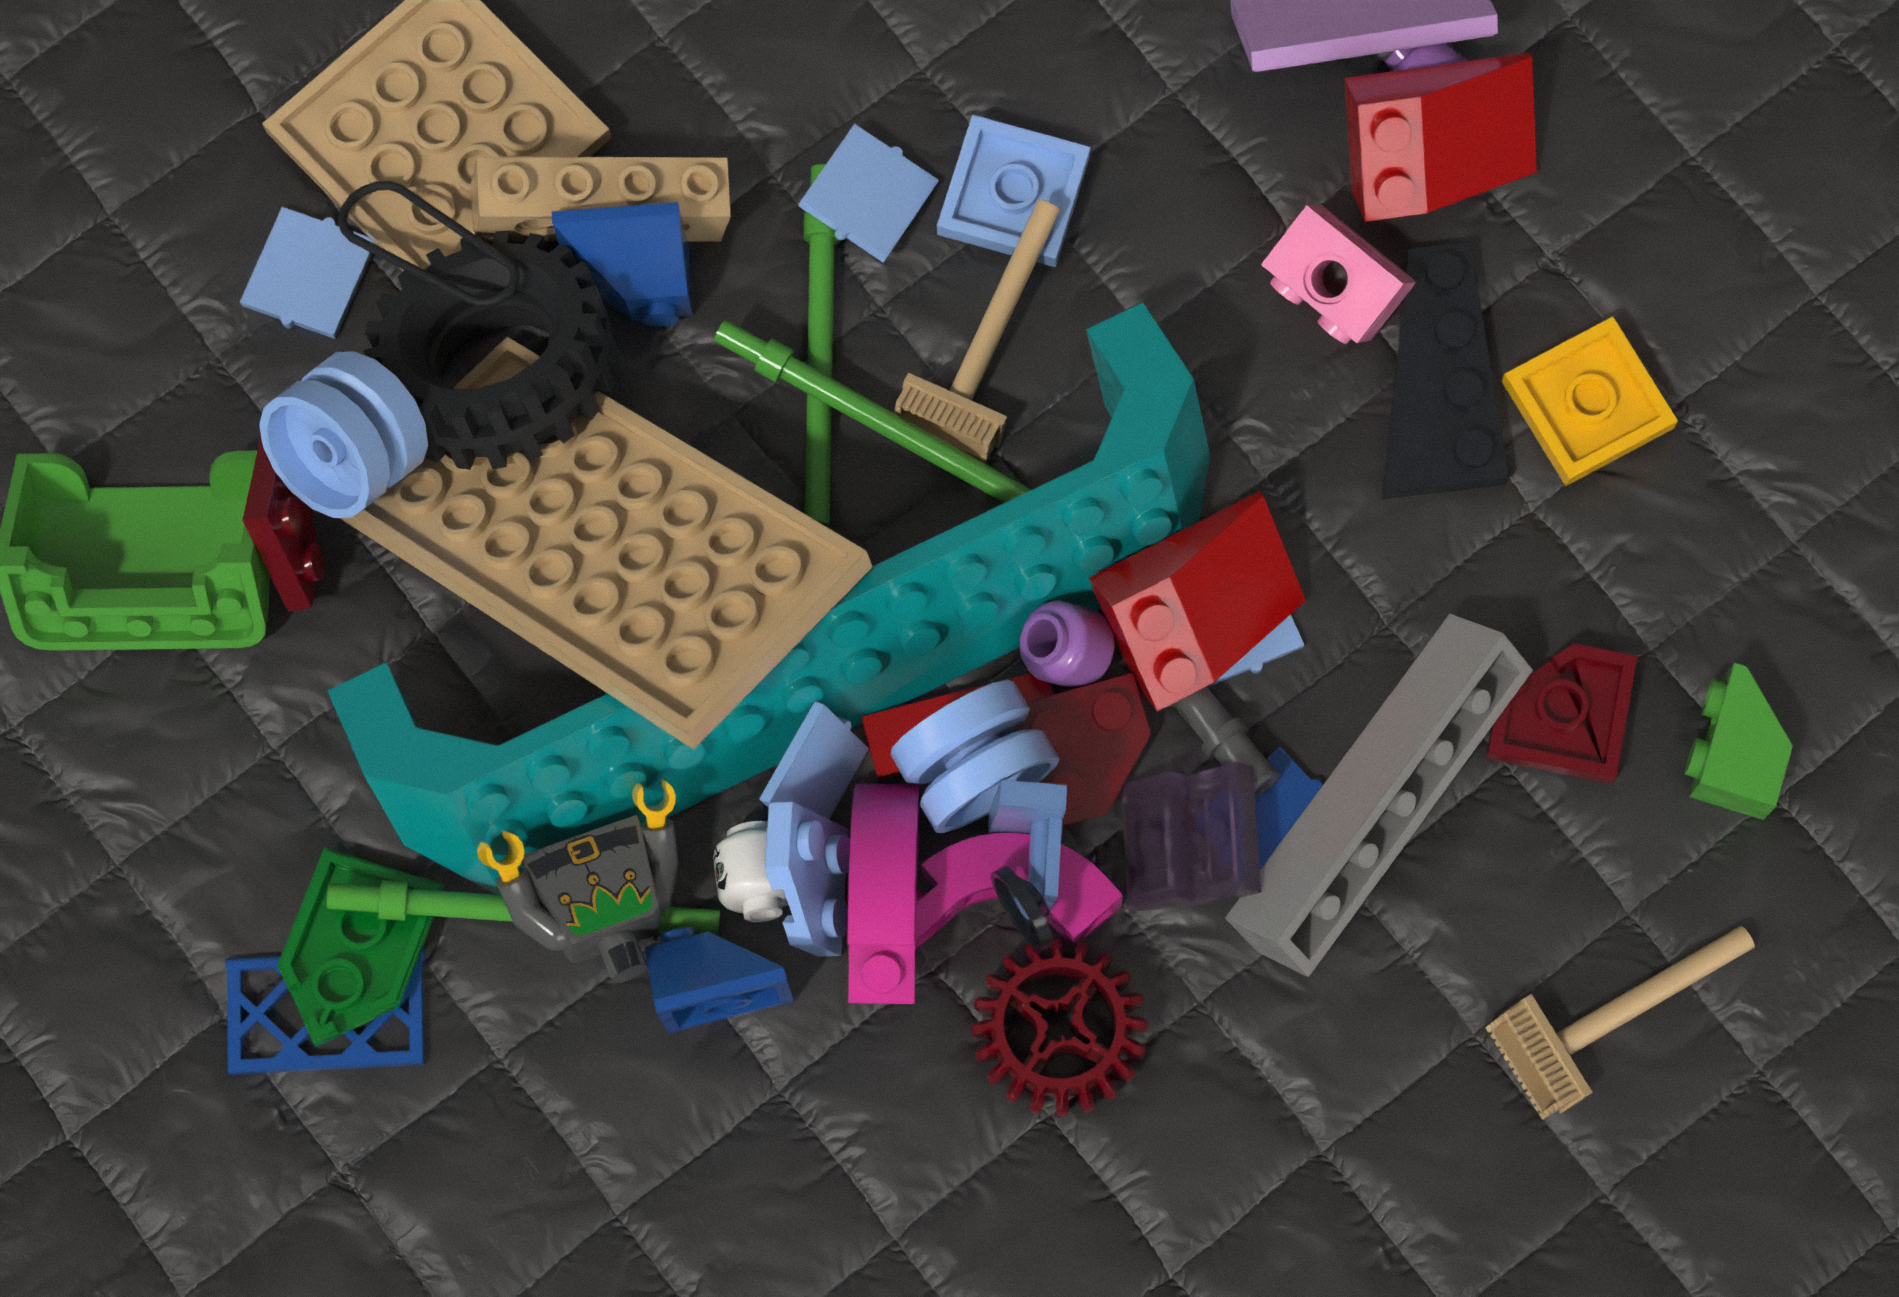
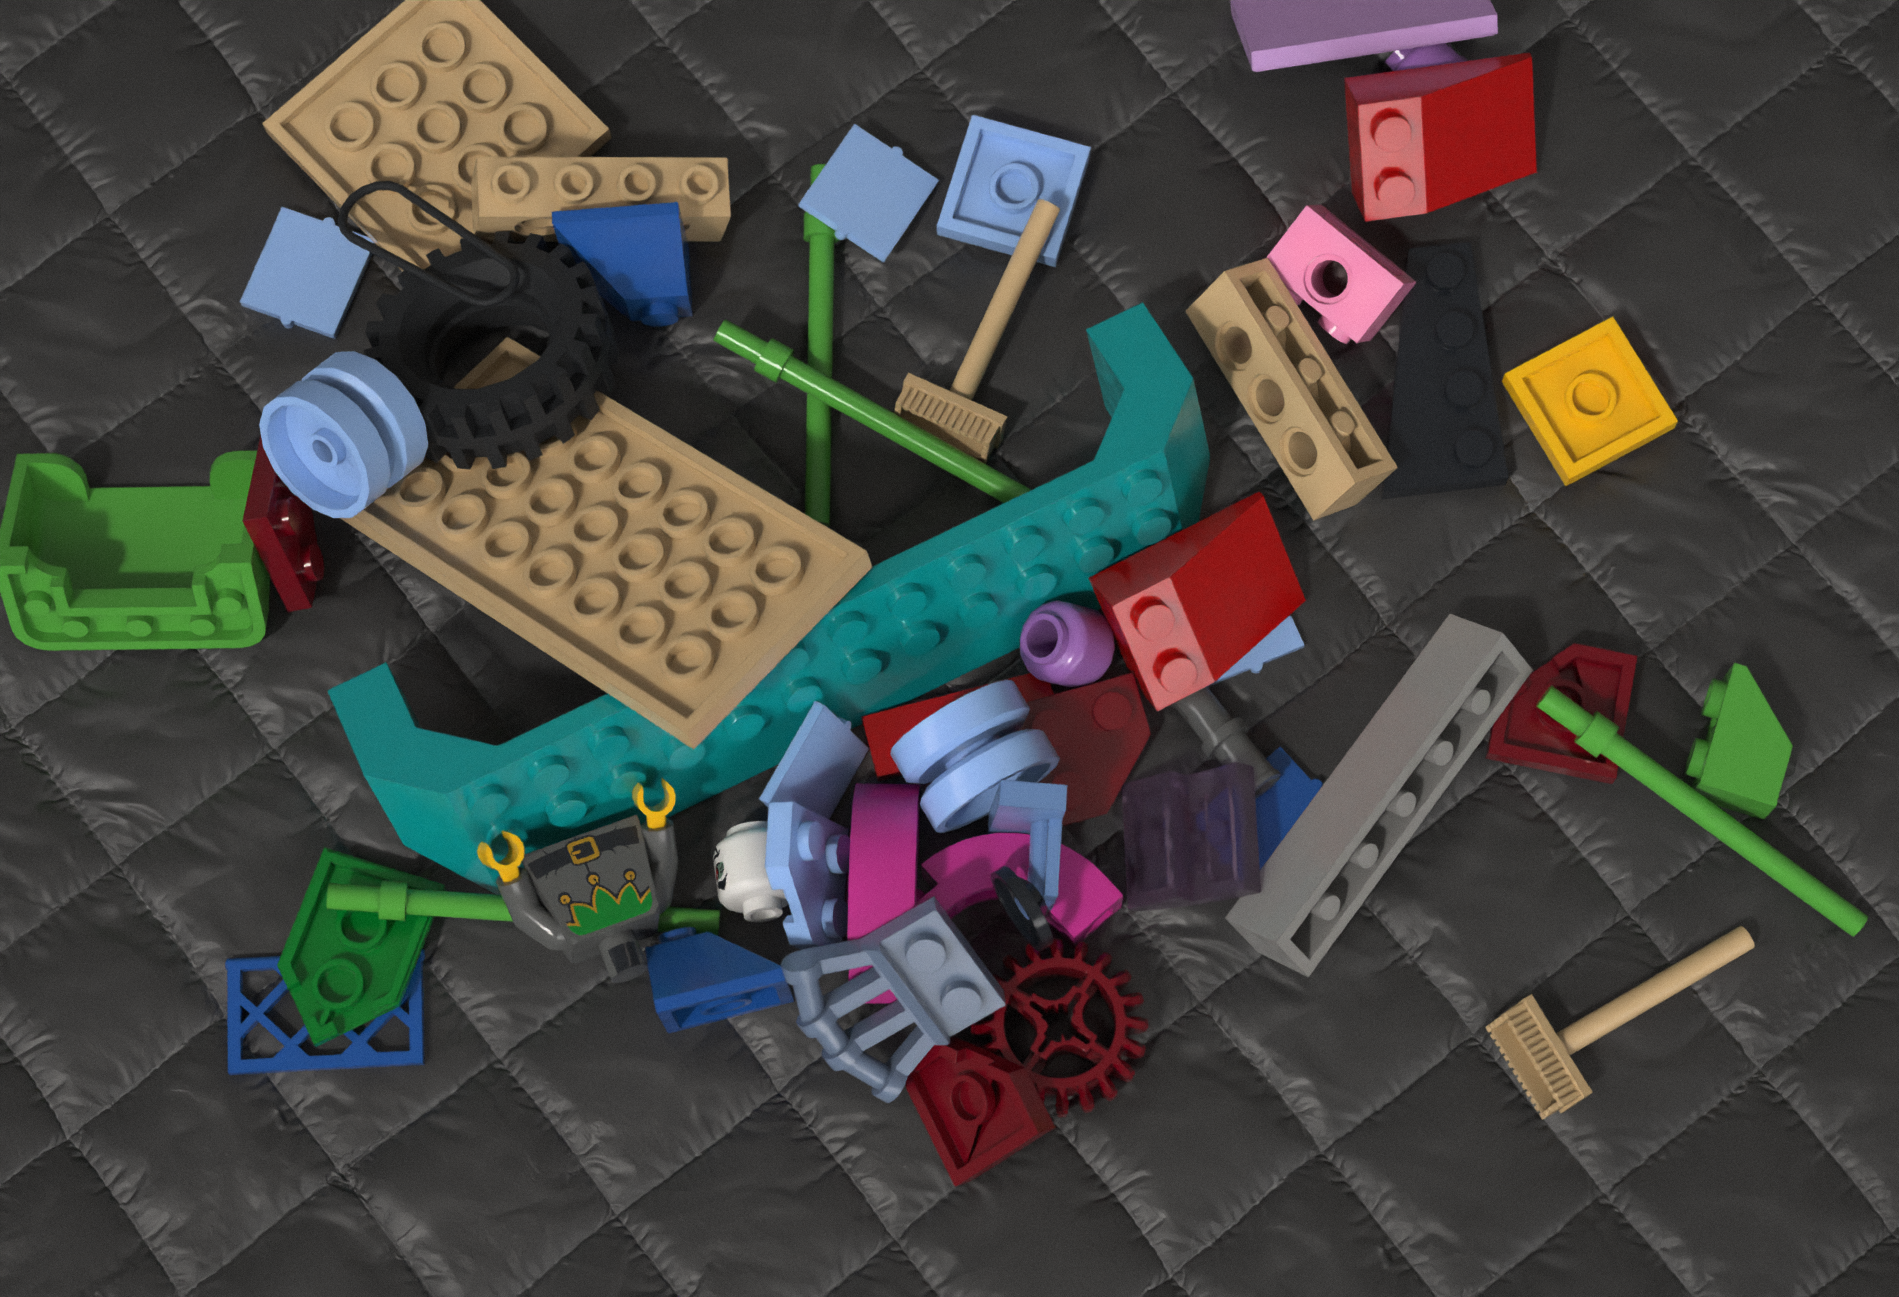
(927, 969): none -> sand blue plate
(975, 1107): none -> dark red plate
(1290, 388): none -> tan brick
(1599, 736): none -> bright green bar

